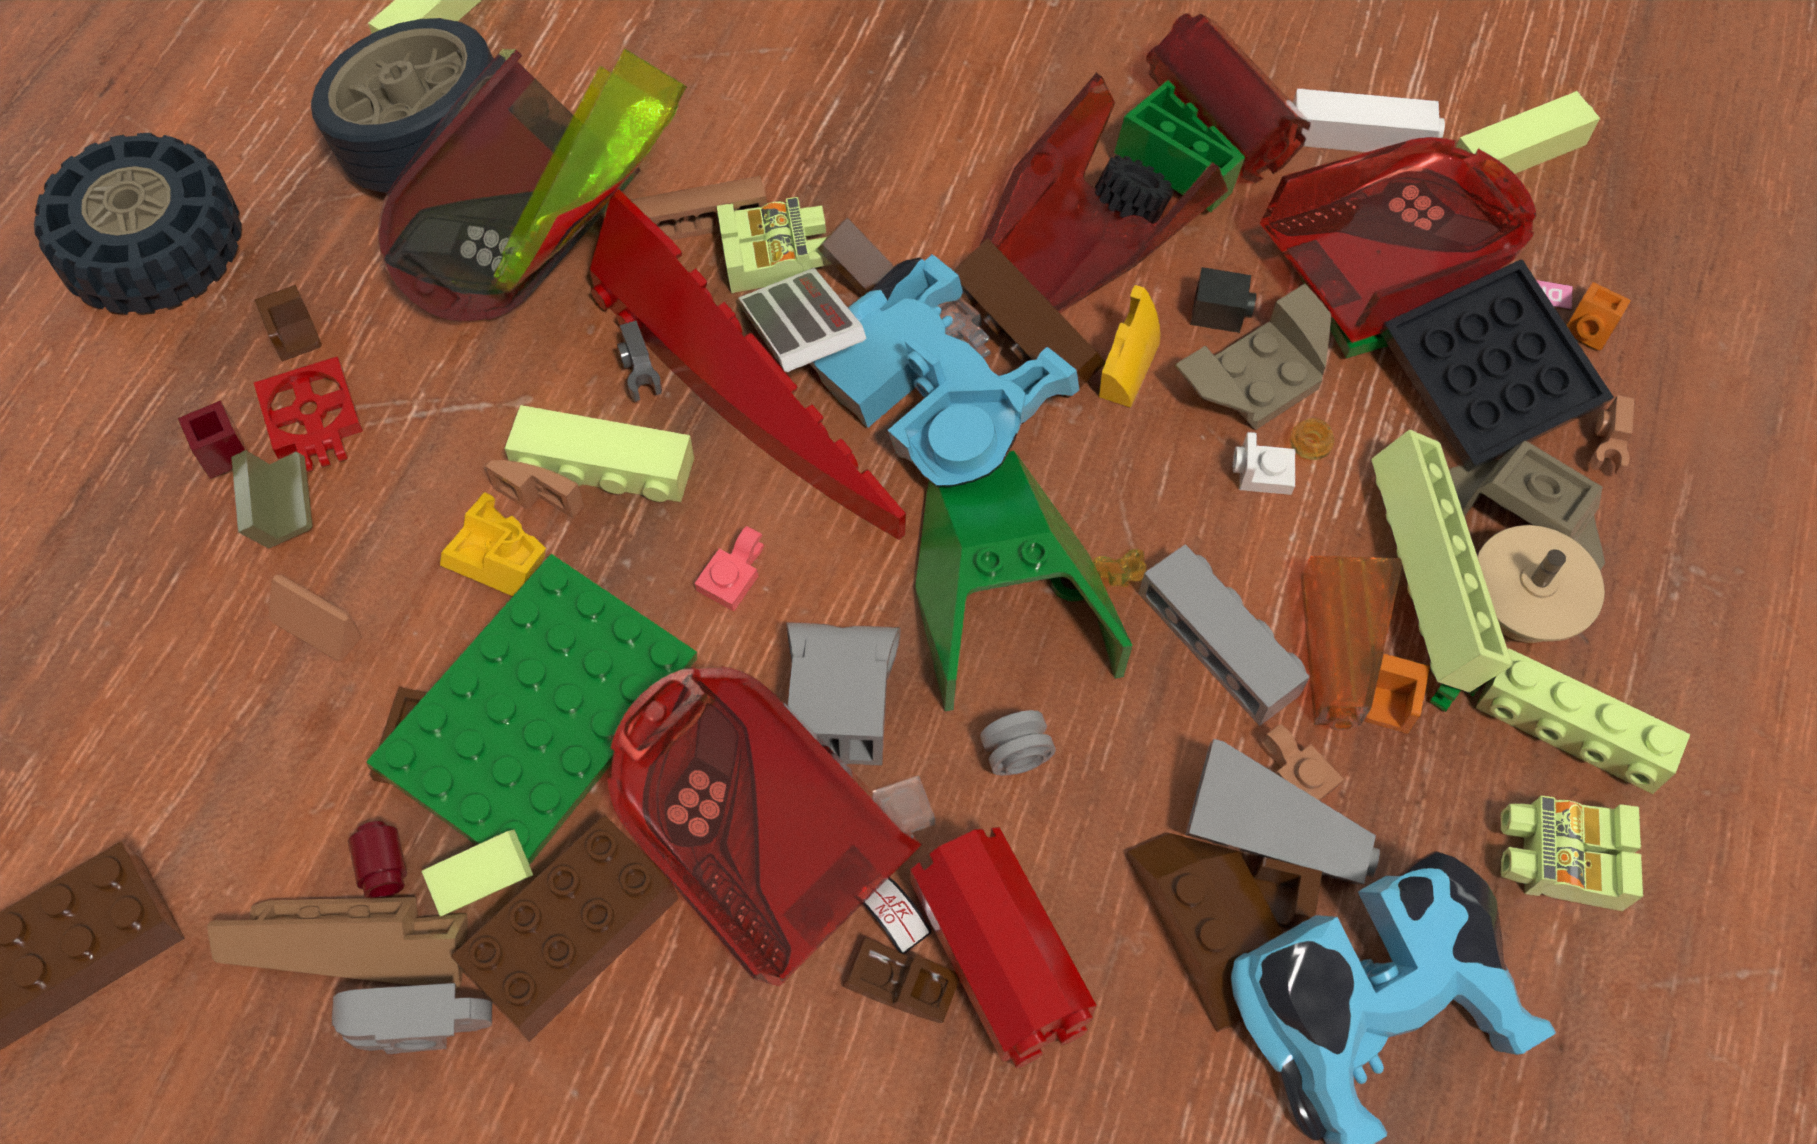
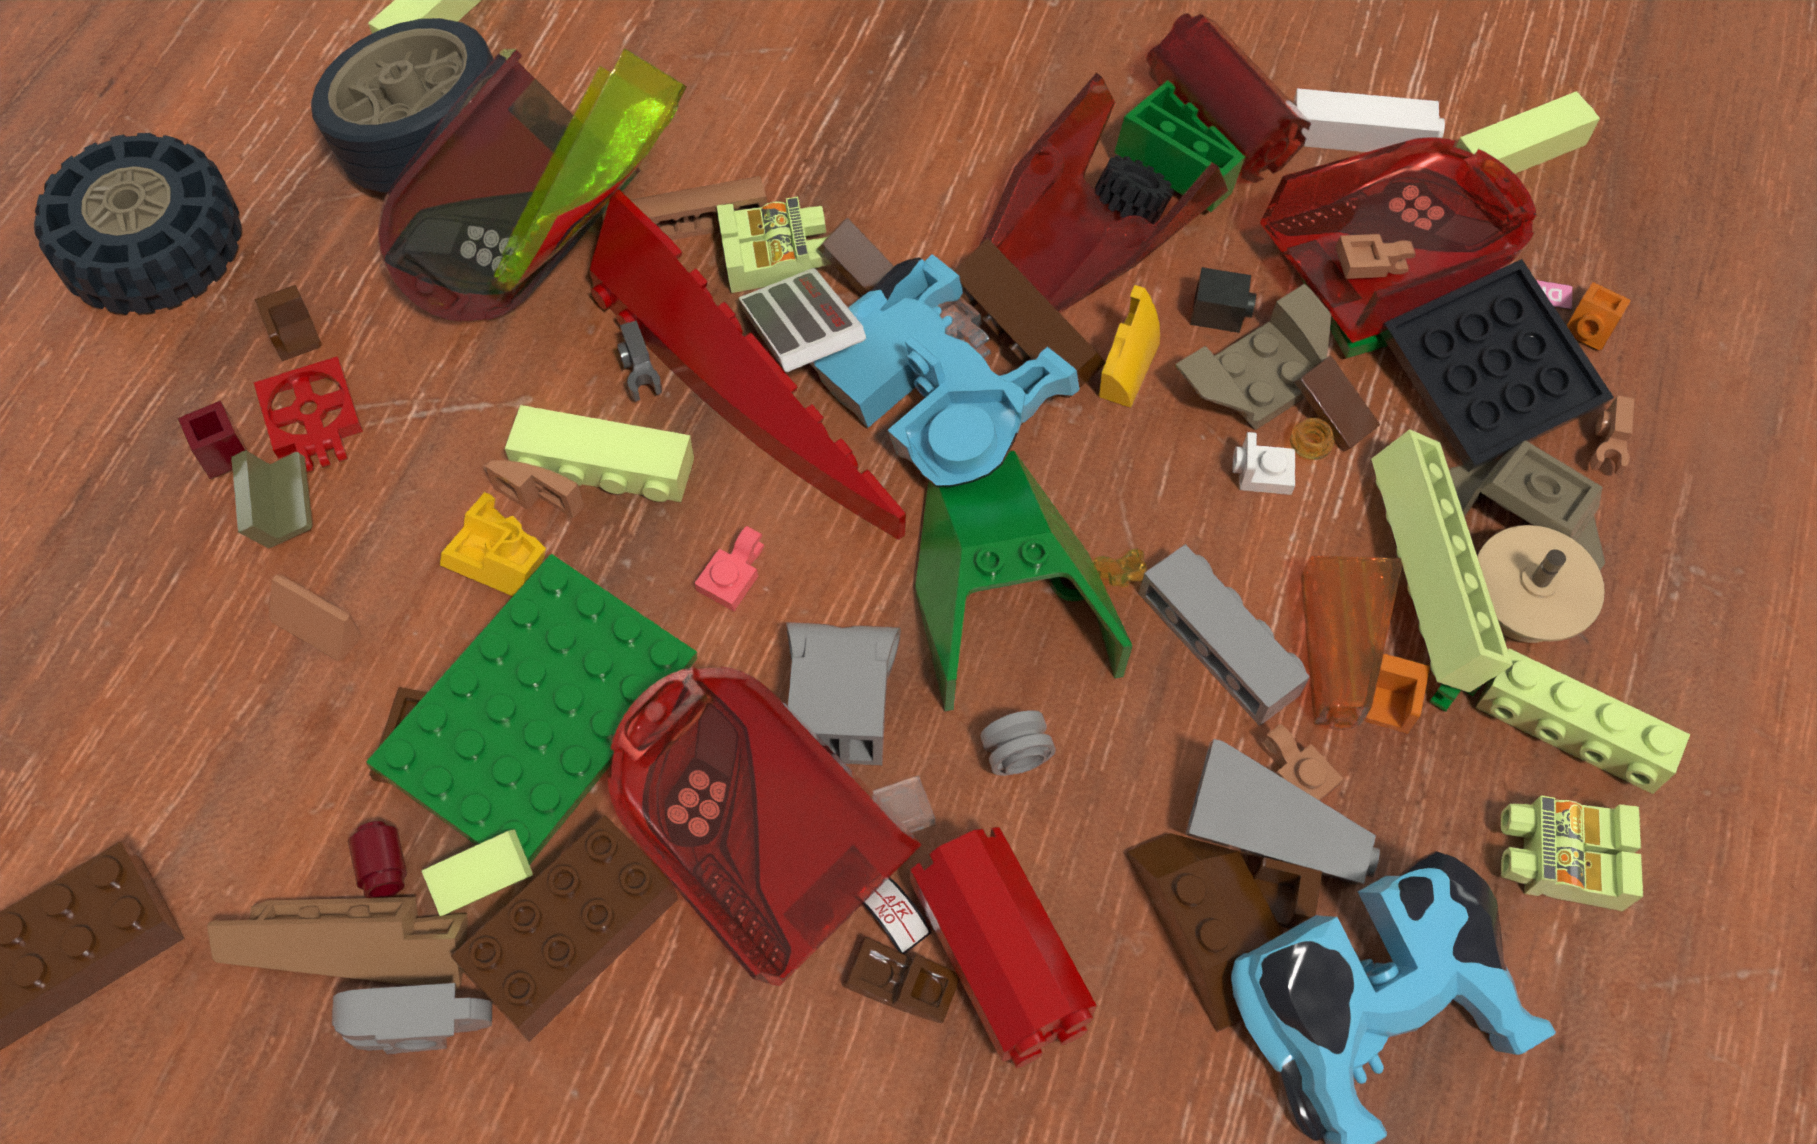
(1337, 403): none -> reddish brown tile
(1369, 257): none -> nougat plate

